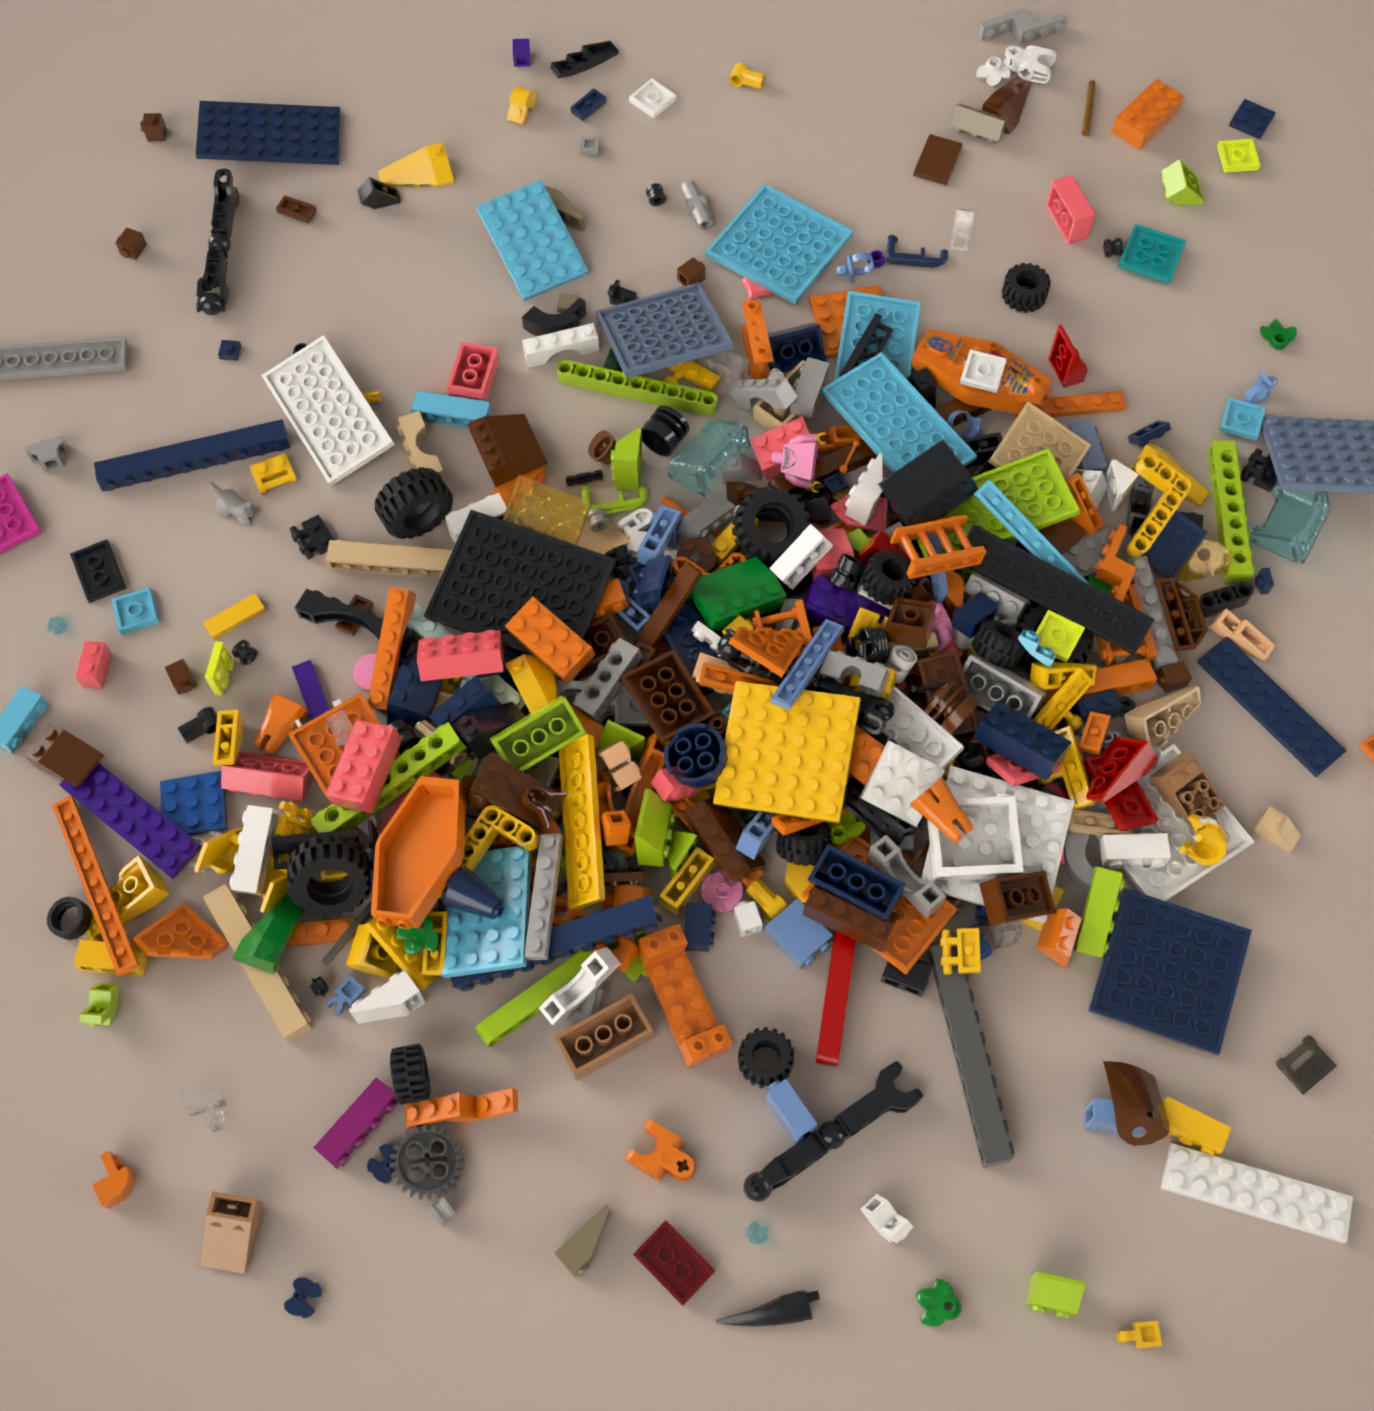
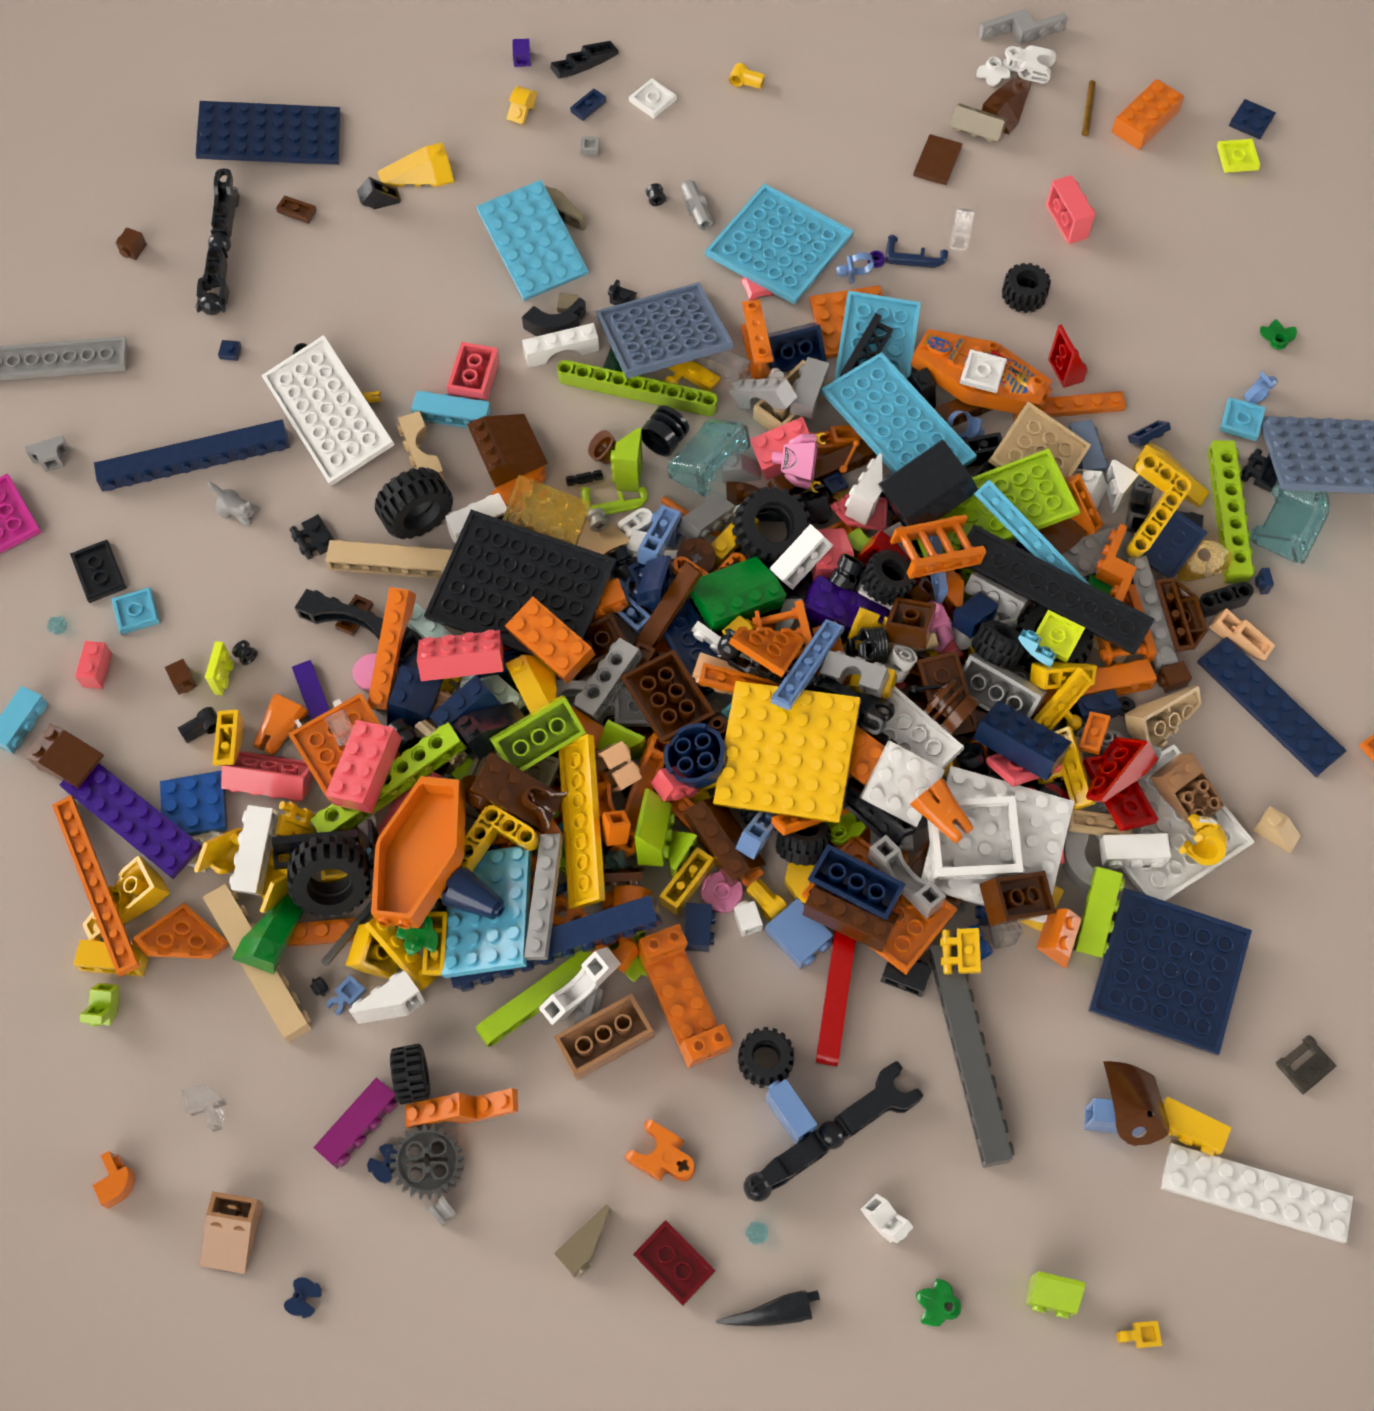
(59, 908): black tyre -> none
(153, 127): reddish brown brick -> none
(234, 616): yellow tile -> none
(271, 469): yellow plate -> none
(691, 272): reddish brown brick -> none
(1113, 247): black wheel -> none
(1152, 253): teal plate -> none
(1182, 184): lime slope -> none

